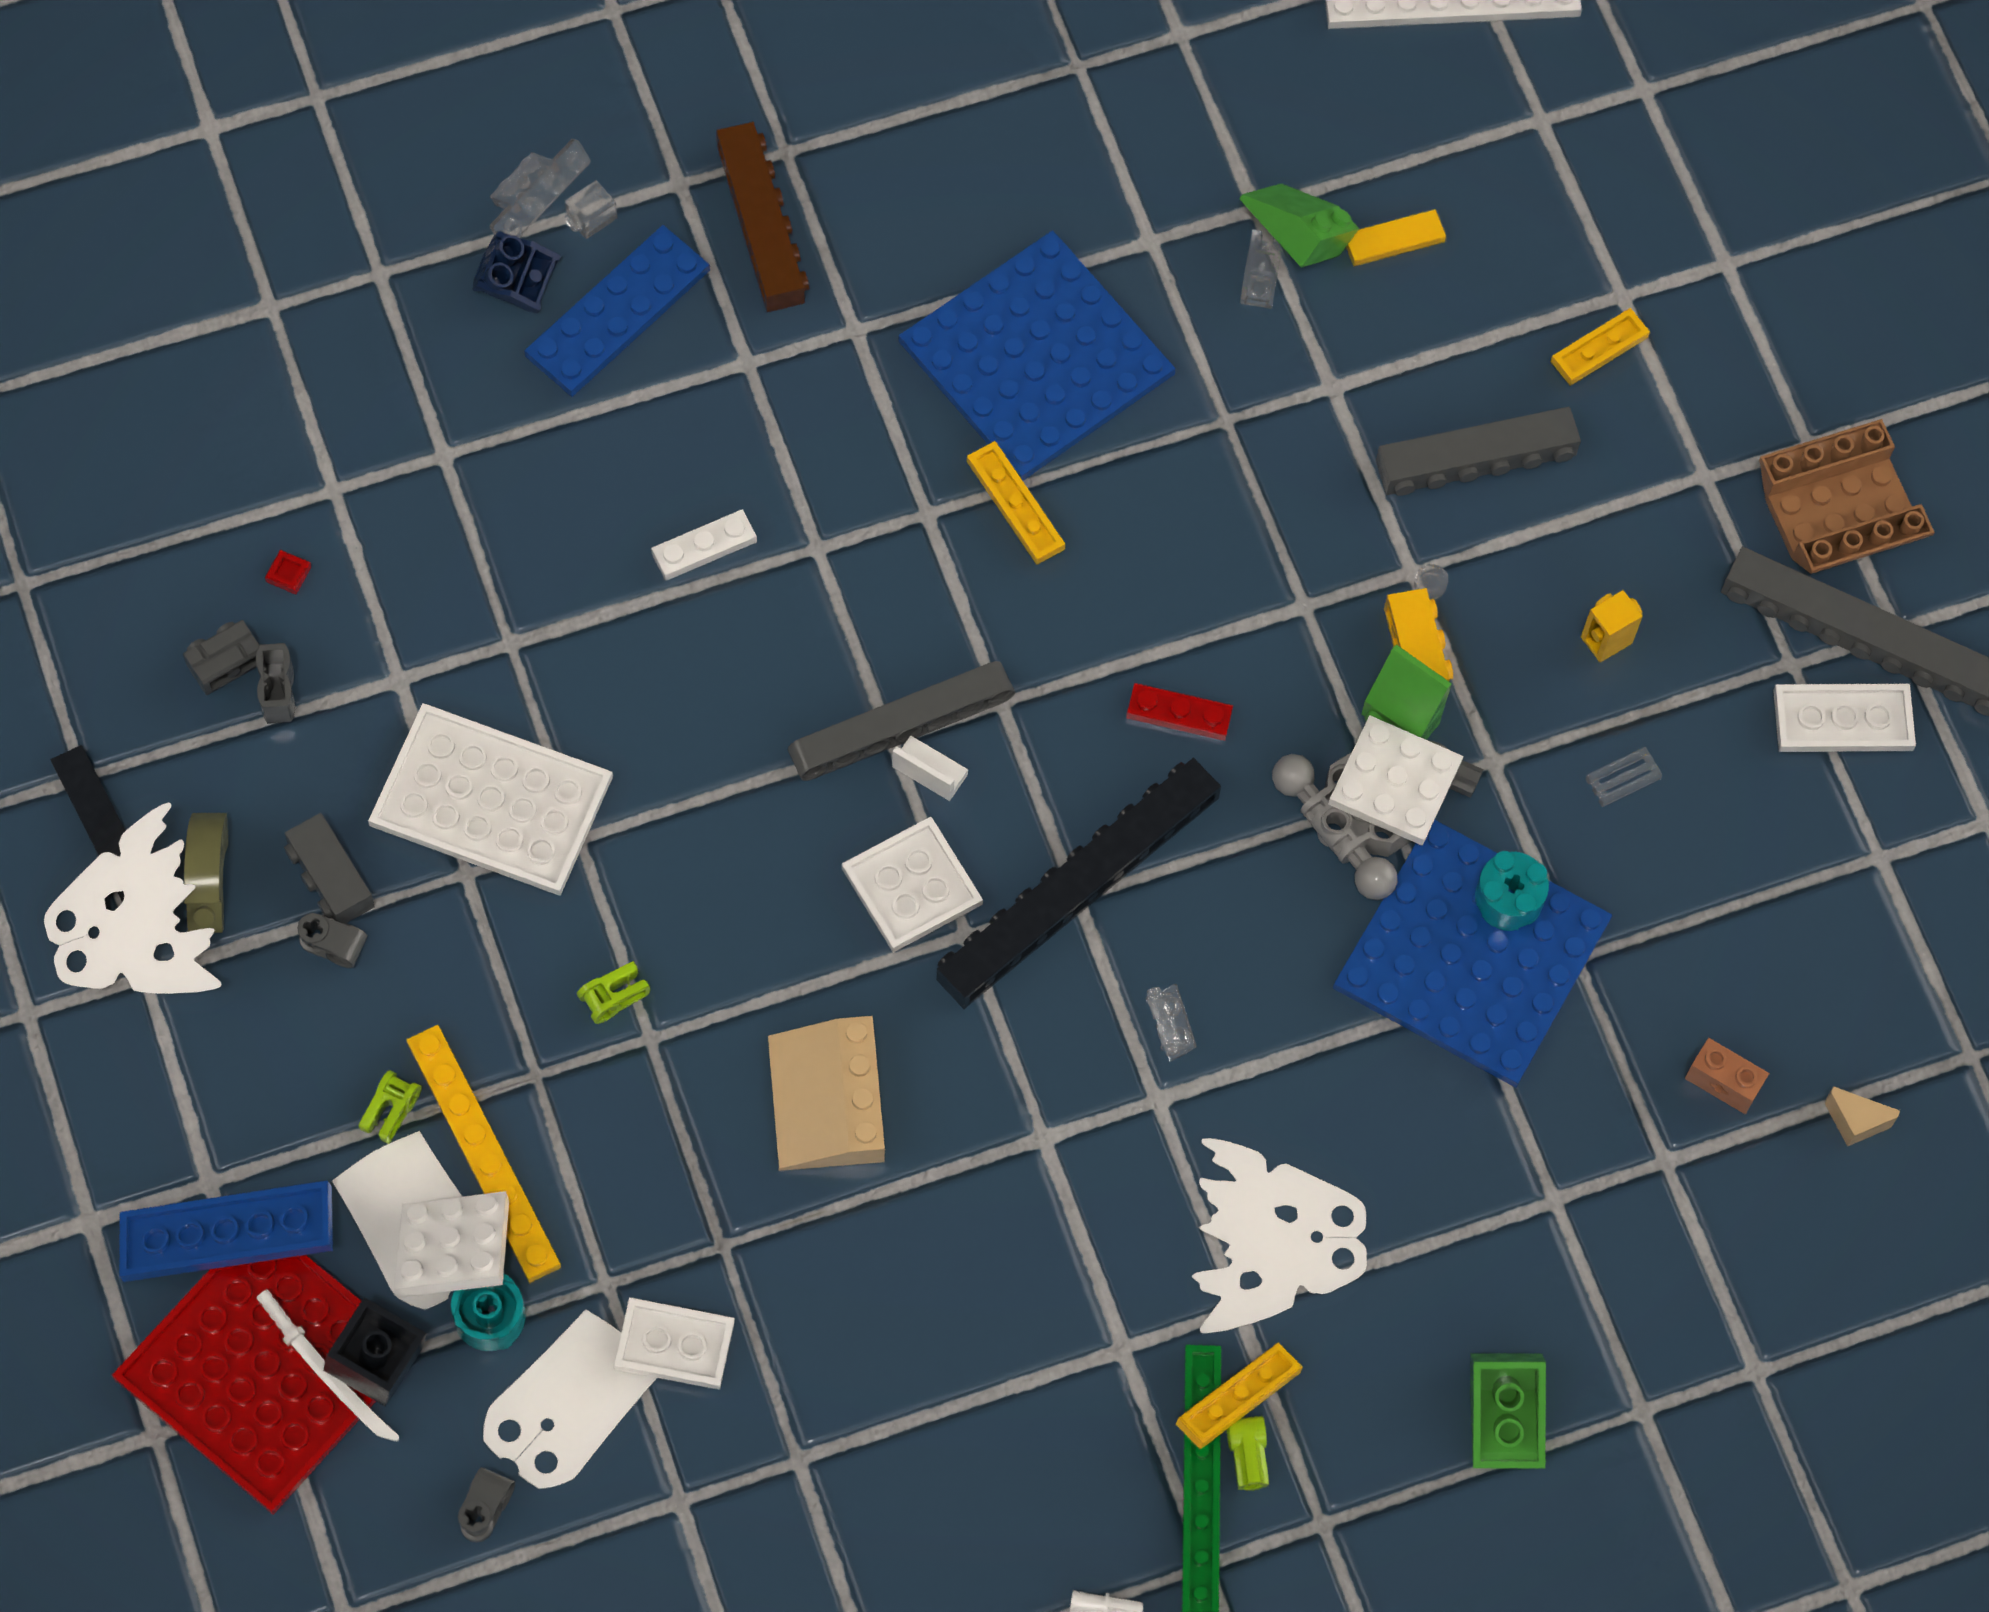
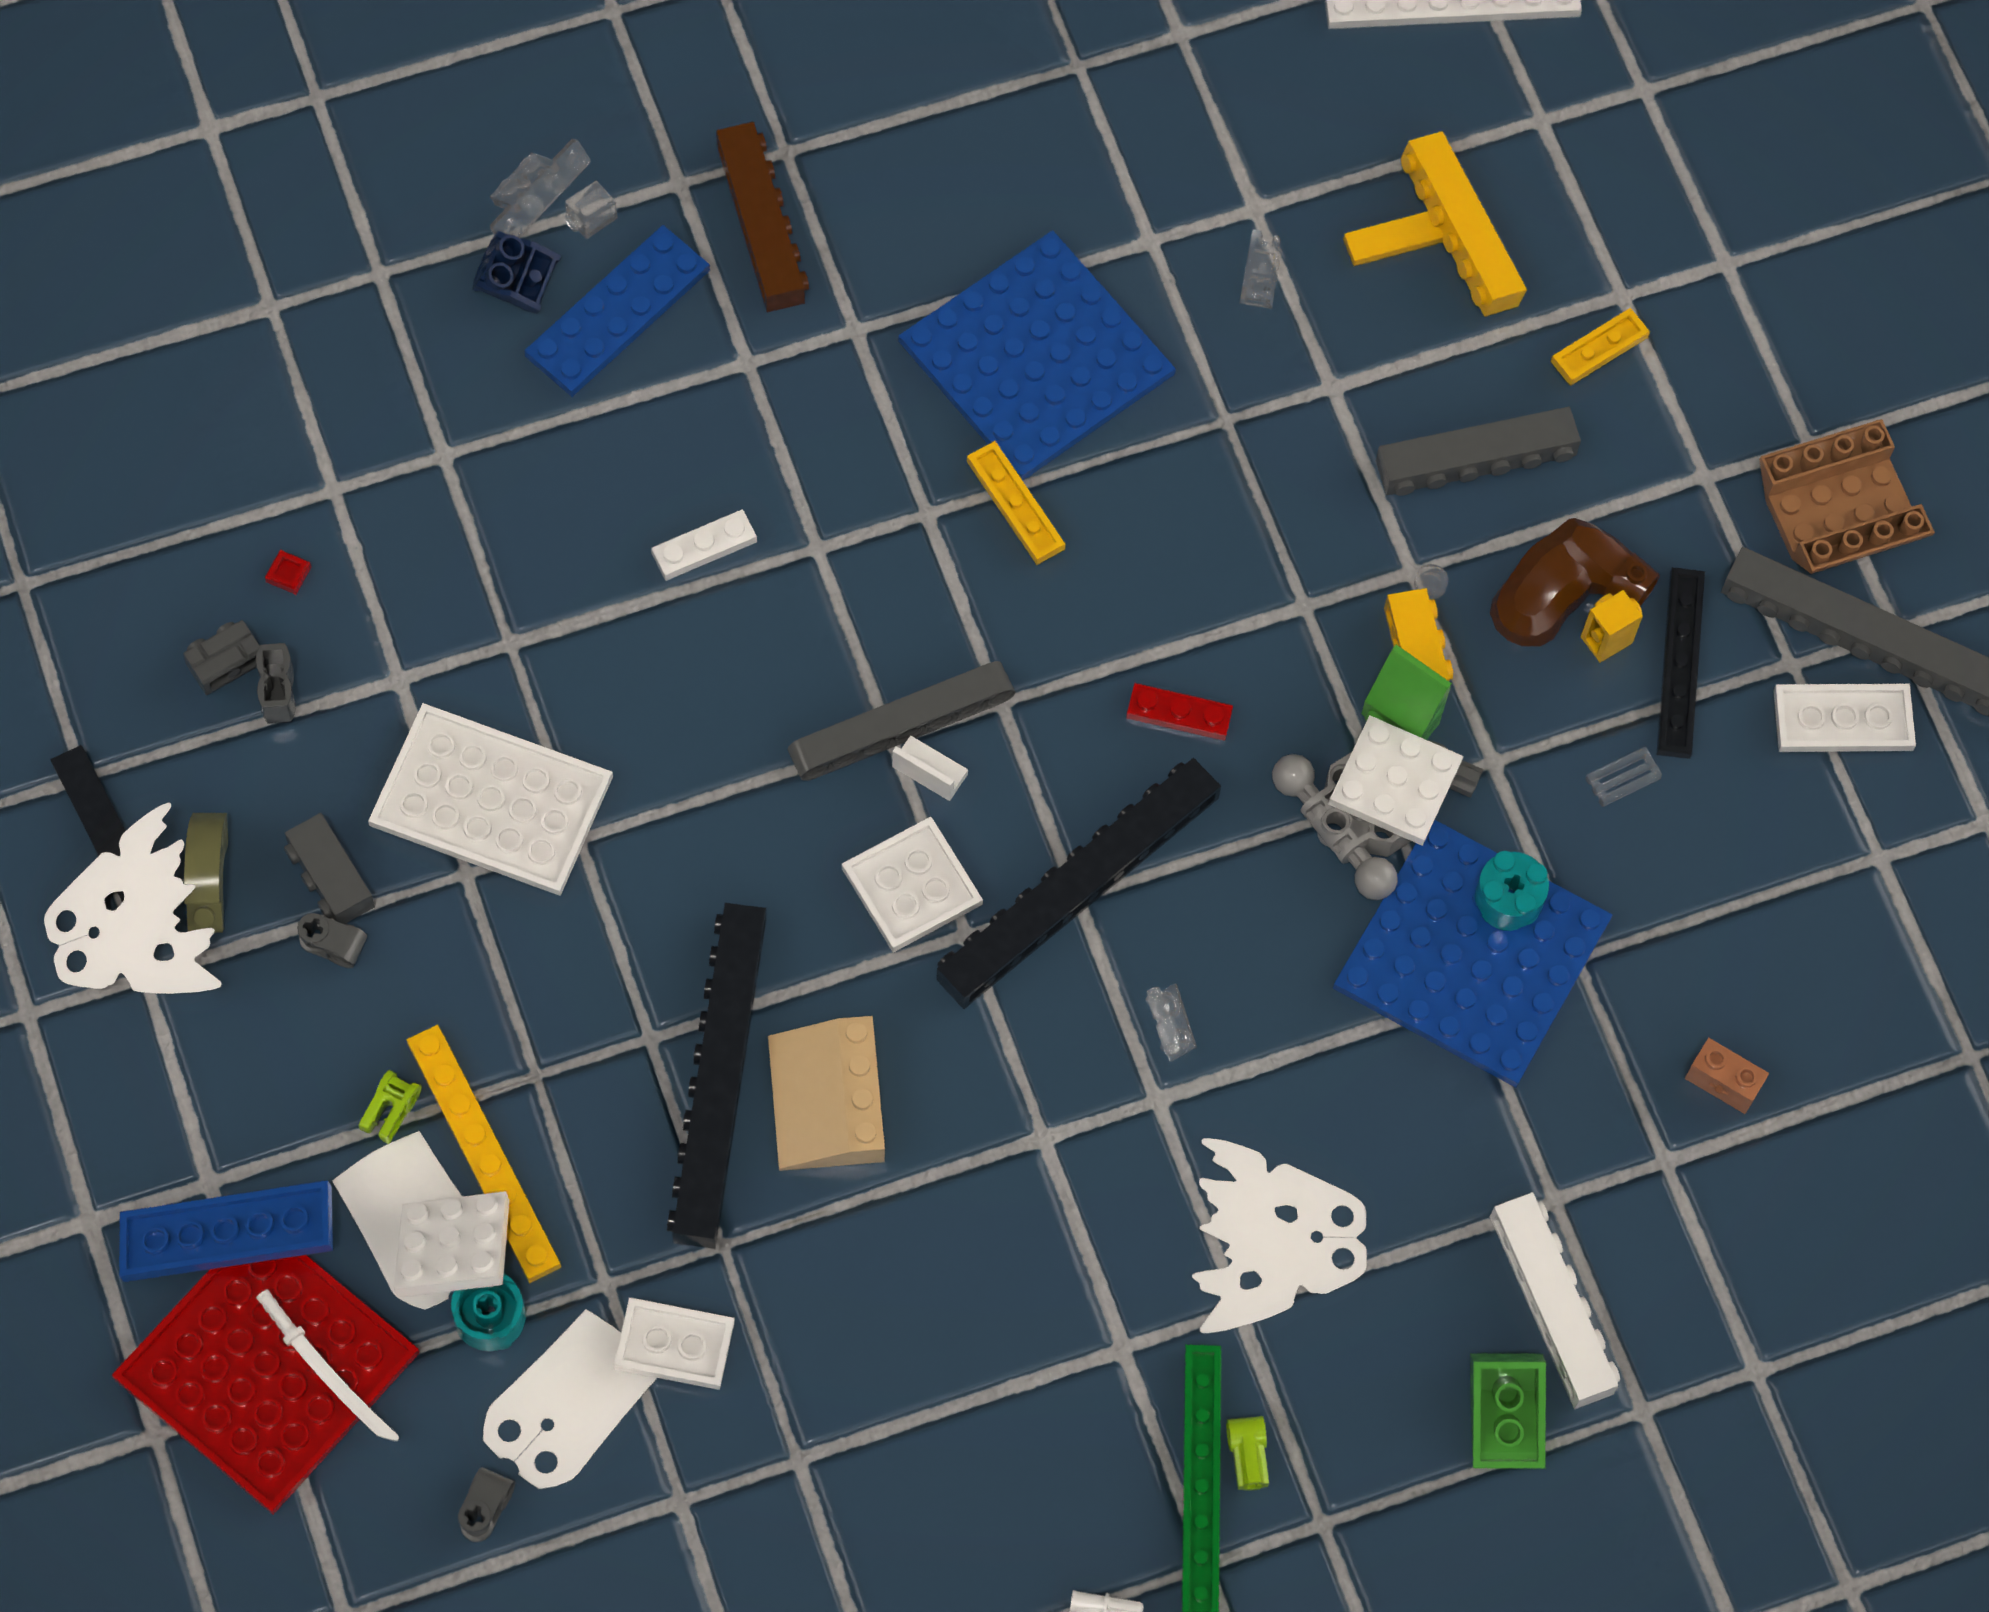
(374, 1351): black brick -> none
(600, 996): lime piece -> none
(719, 1076): none -> black brick
(1239, 1395): yellow tile -> none
(1301, 222): bright green slope -> none
(1465, 224): none -> yellow brick
(1554, 1300): none -> white brick
(1559, 577): none -> reddish brown piece
(1680, 663): none -> black tile
(1858, 1116): tan slope -> none

